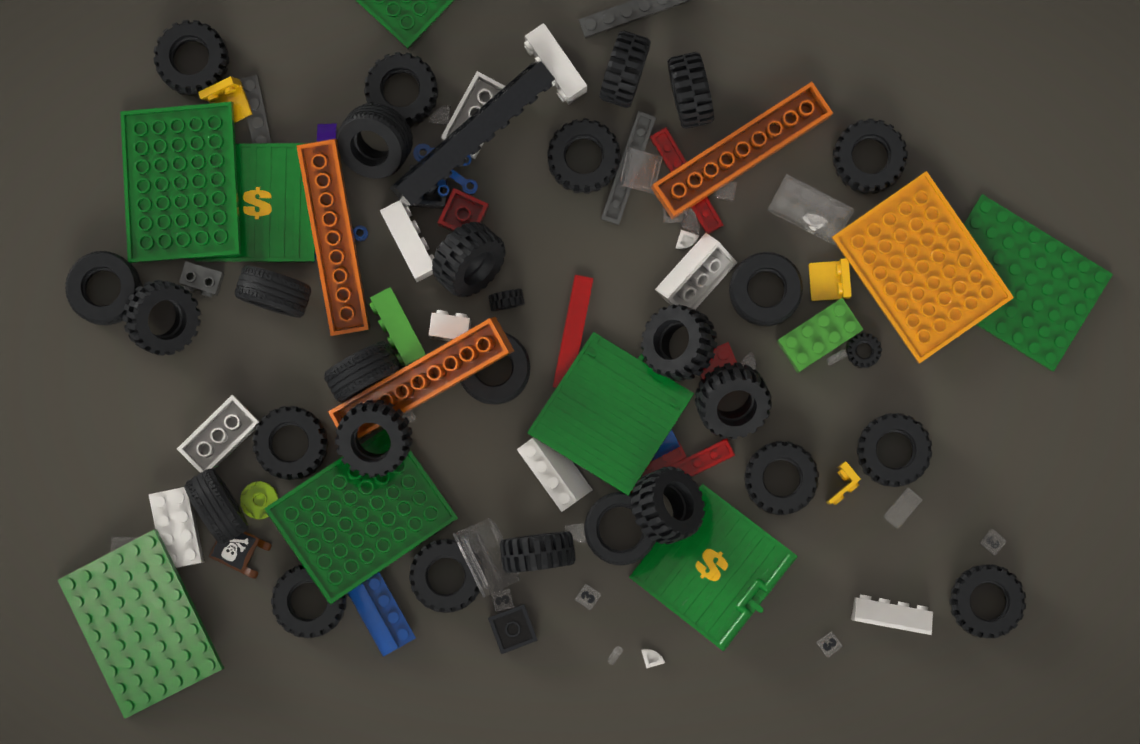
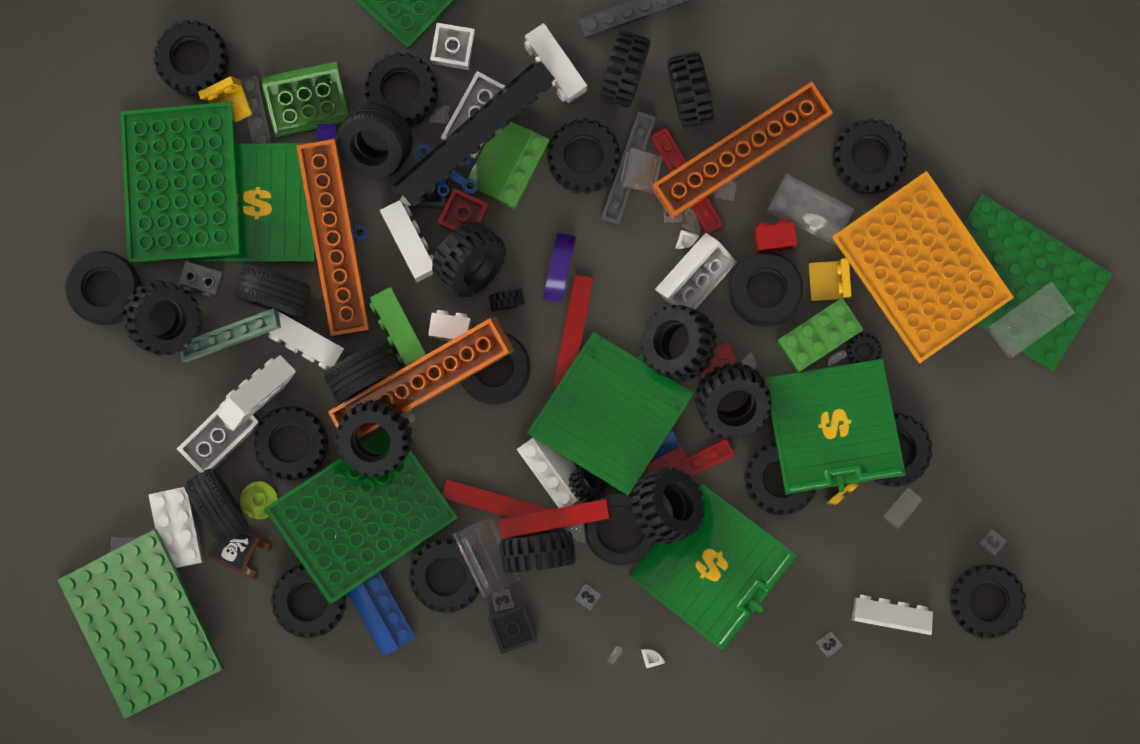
(231, 335): none -> sand green plate
(255, 392): none -> white brick
(305, 98): none -> bright green slope
(308, 342): none -> white brick
(452, 46): none -> white brick
(488, 501): none -> red tile
(508, 164): none -> bright green slope
(554, 519): none -> red tile
(559, 267): none -> dark purple arch
(580, 487): none -> black tyre
(775, 237): none -> red brick
(835, 427): none -> green door
(1030, 320): none -> clear brick

